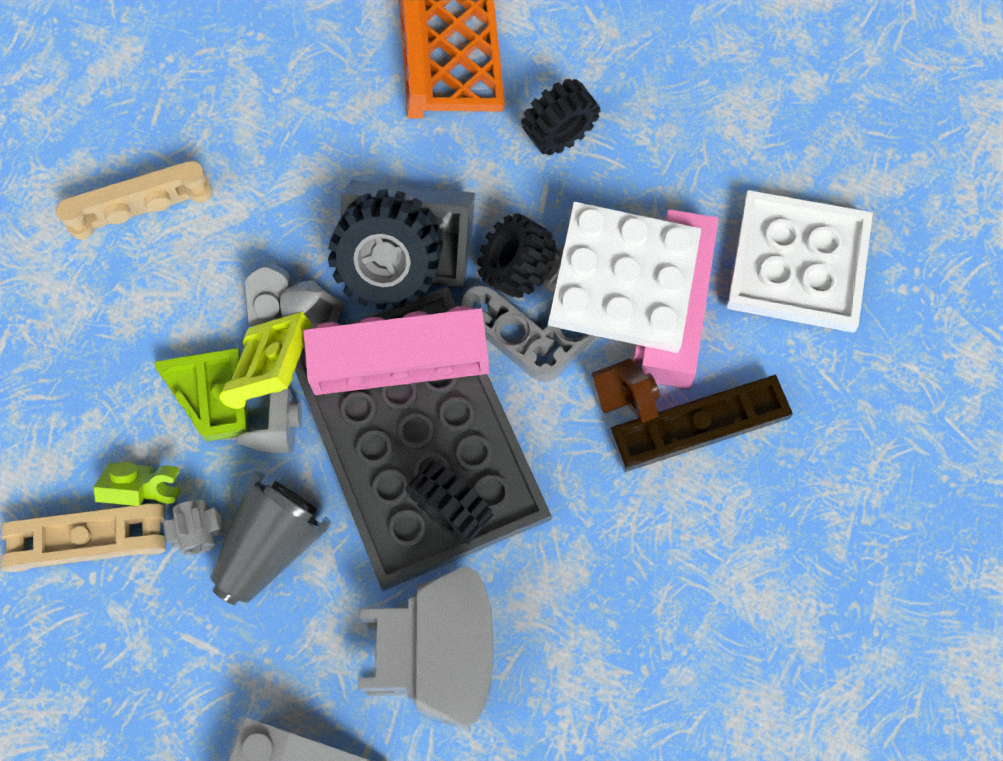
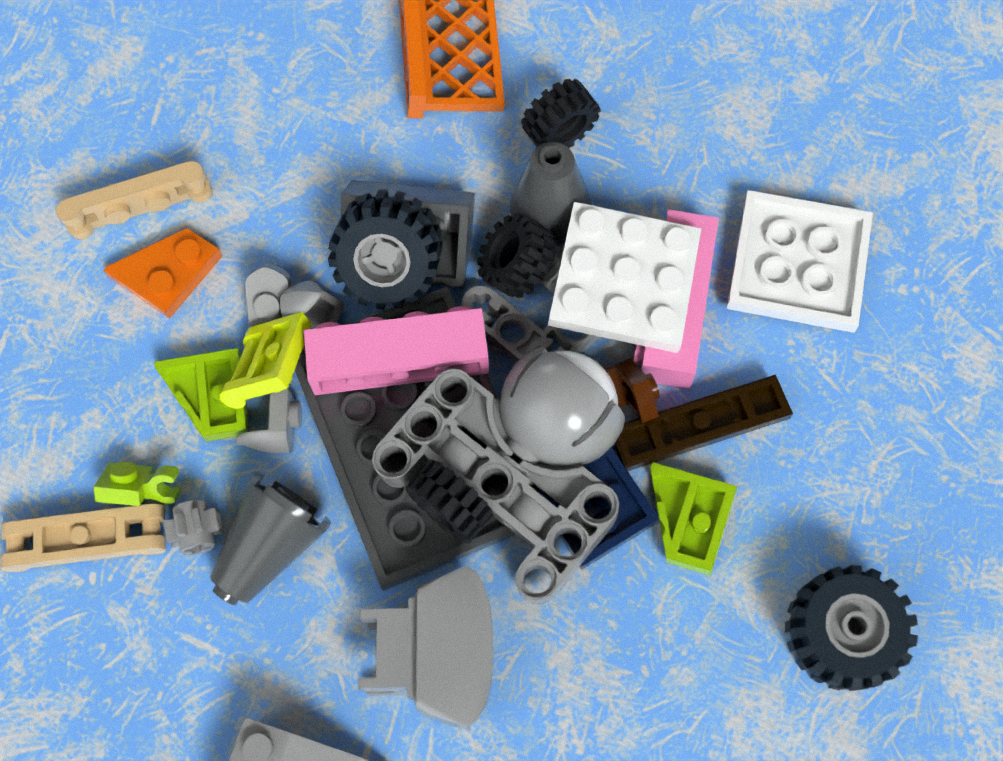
(166, 270): none -> orange wing
(550, 189): none -> dark grey cone
(552, 420): none -> light grey beam
(634, 511): none -> dark blue plate
(691, 516): none -> lime wing
(851, 628): none -> black wheel

